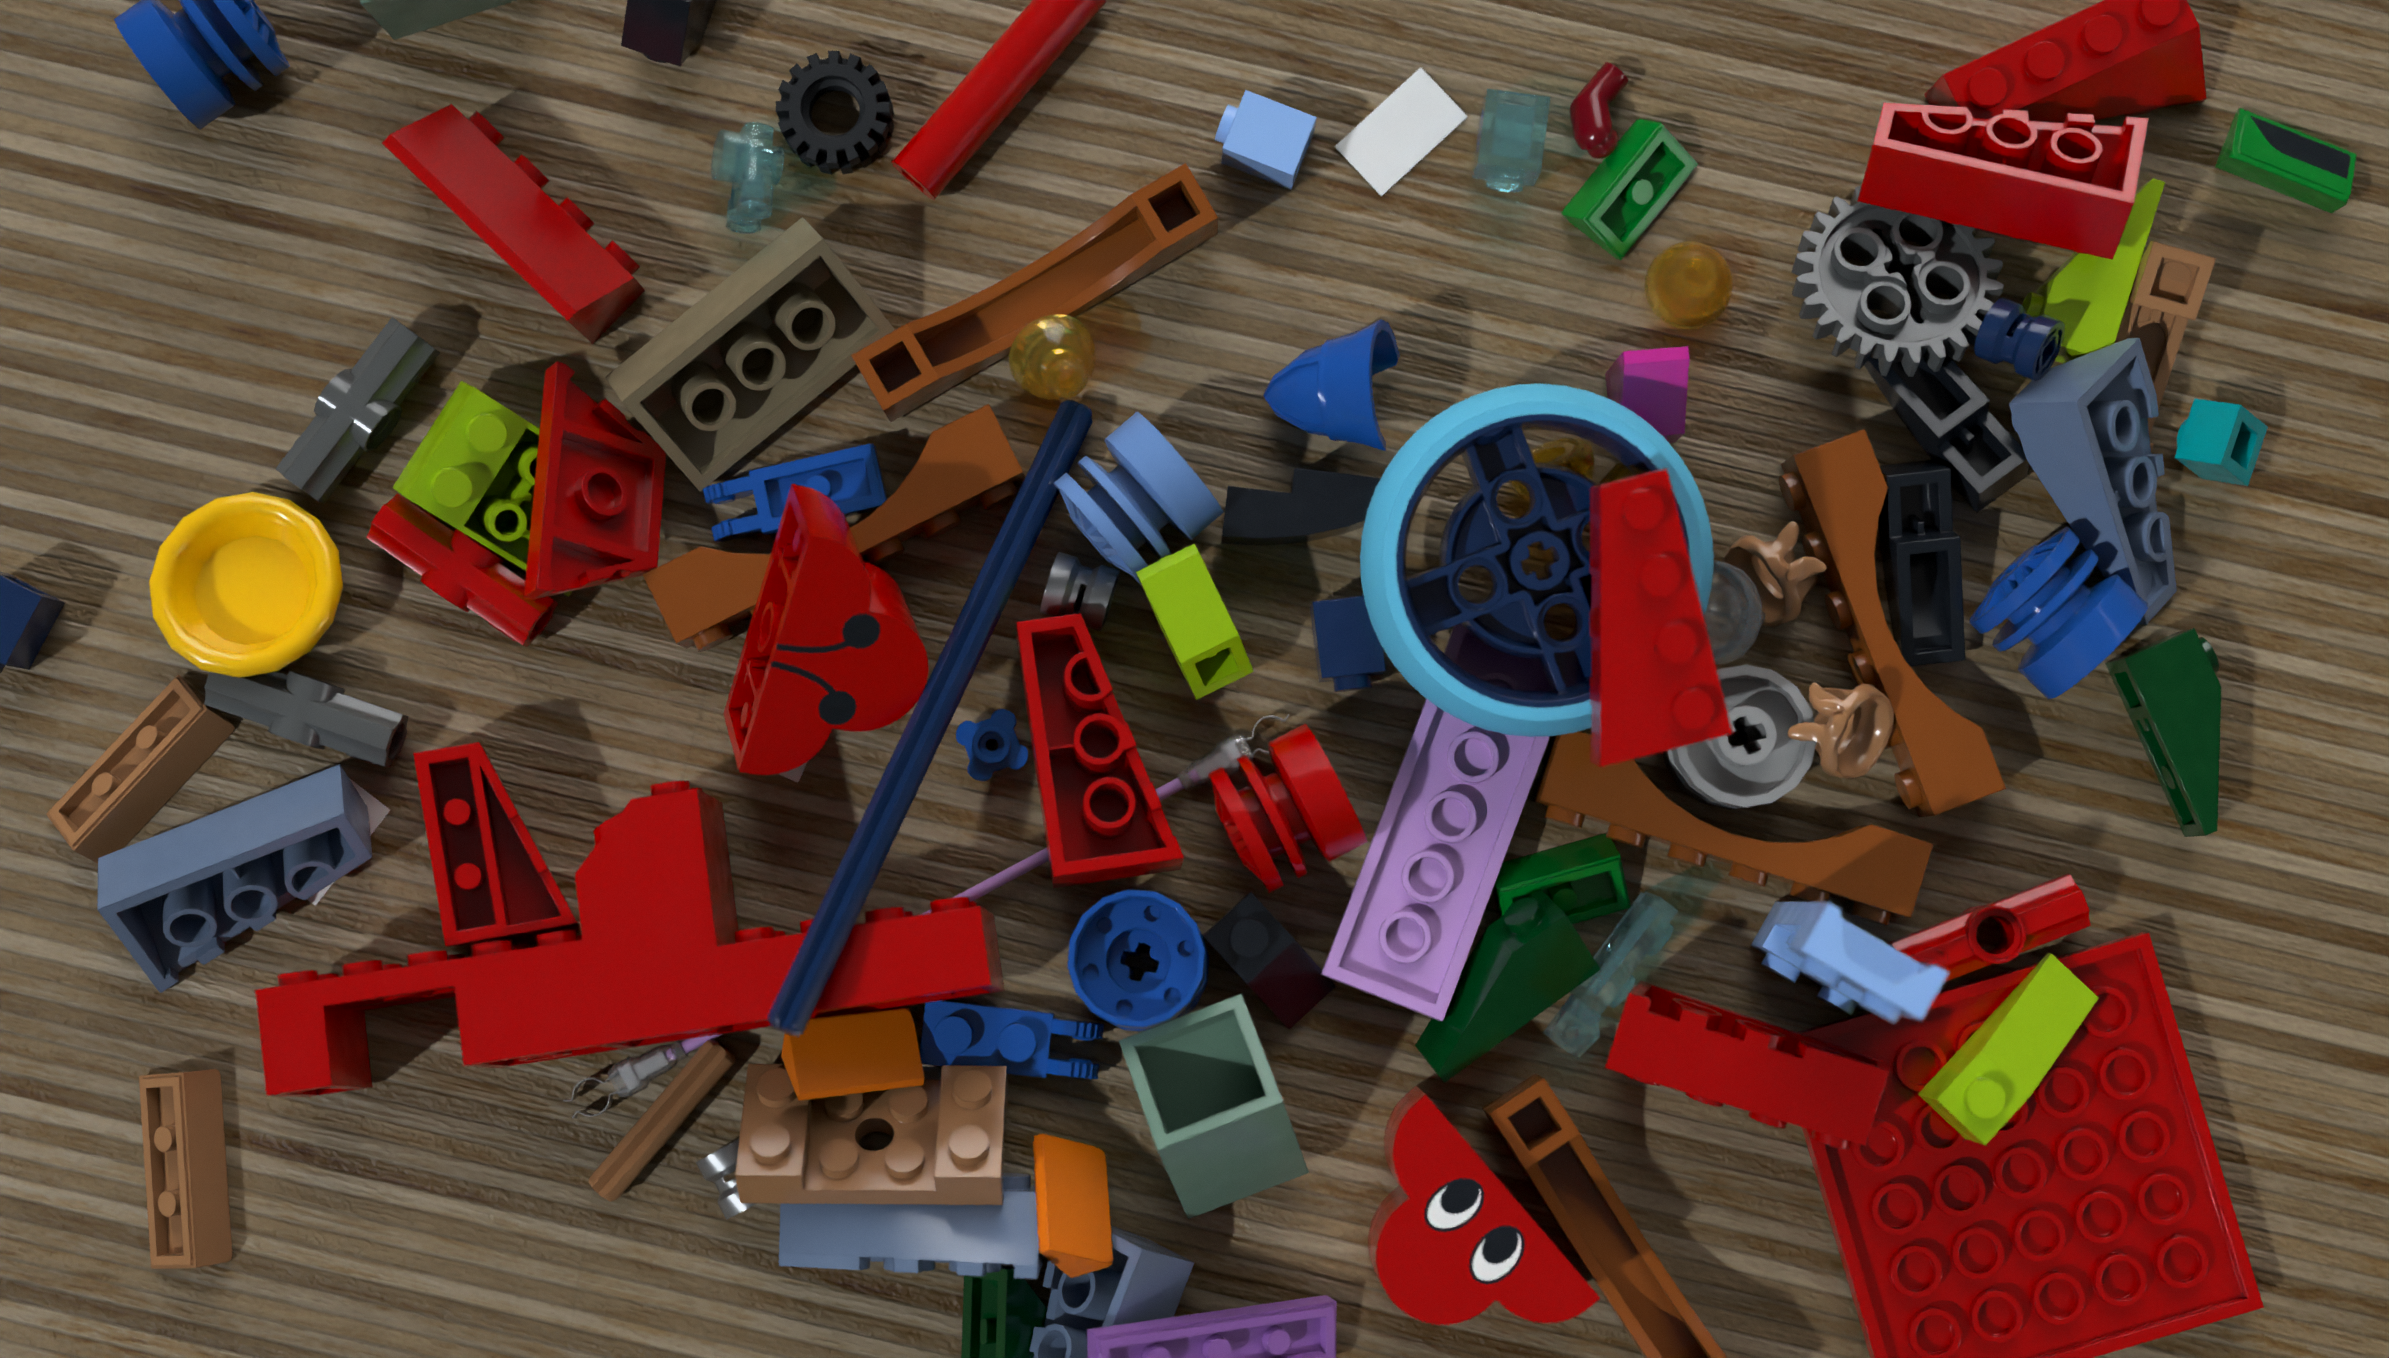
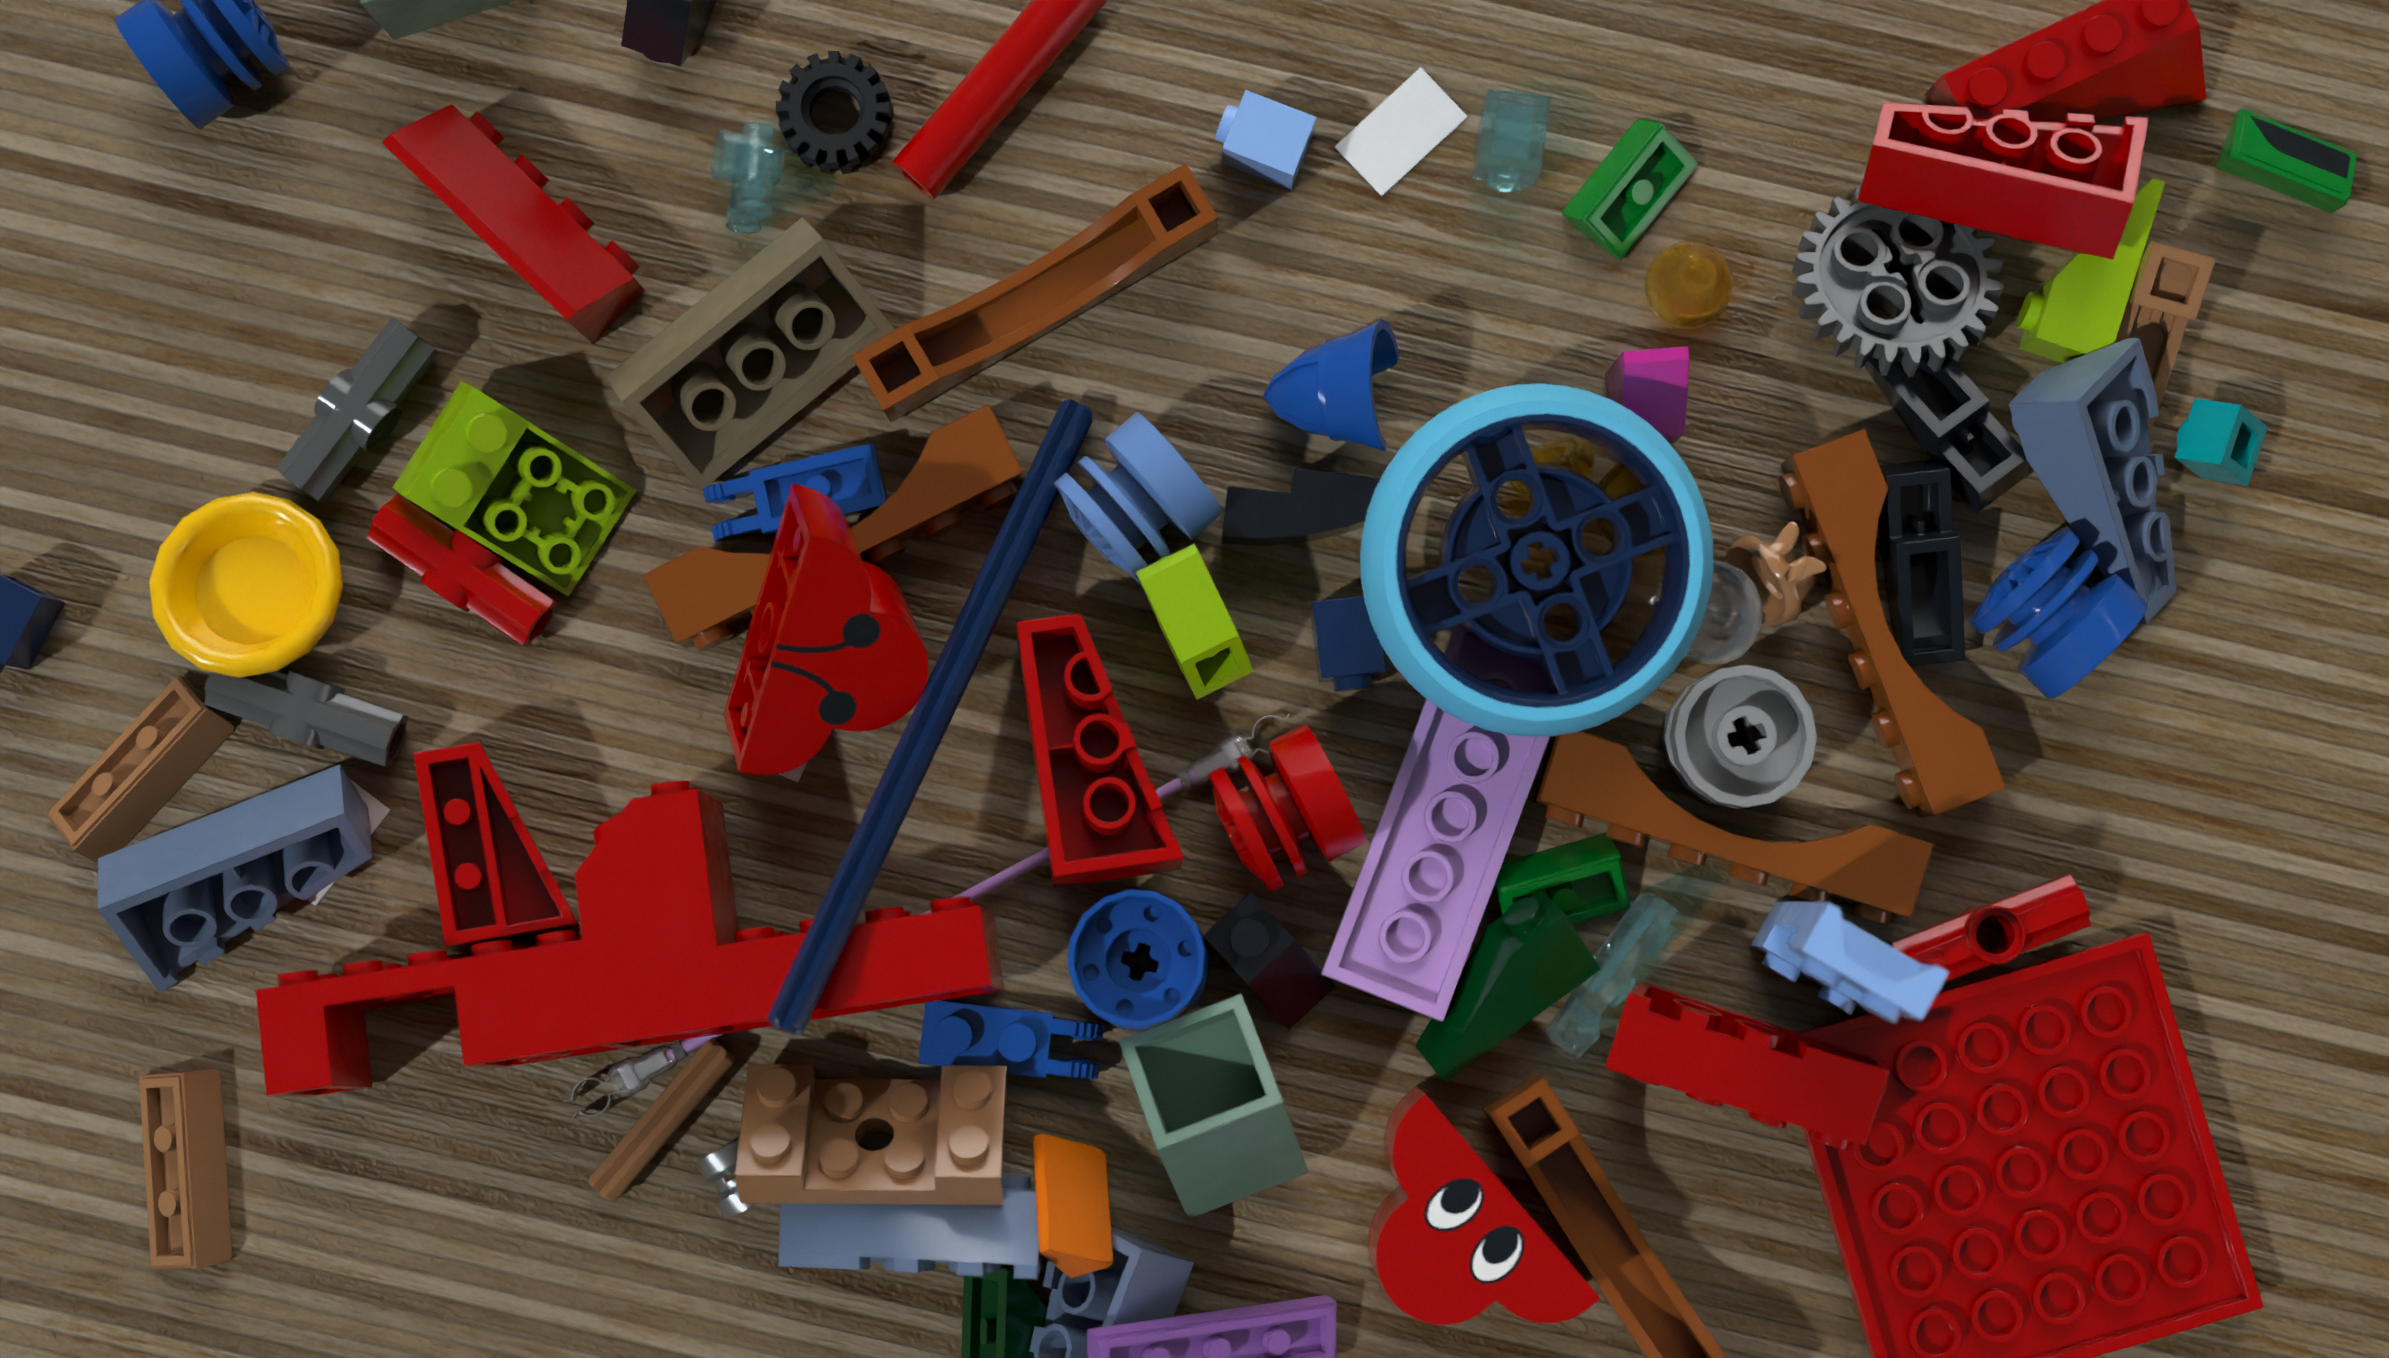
(592, 493): red wing -> none
(854, 1054): orange slope -> none
(1009, 751): blue plate -> none
(1053, 357): clear yellow brick -> none
(1066, 585): flat silver wheel -> none
(1591, 113): dark red arm -> none
(1650, 641): red wedge -> none
(1848, 729): medium nougat piece -> none
(2010, 1052): lime slope -> none
(2019, 339): dark blue wheel -> none
(2177, 715): dark green slope -> none

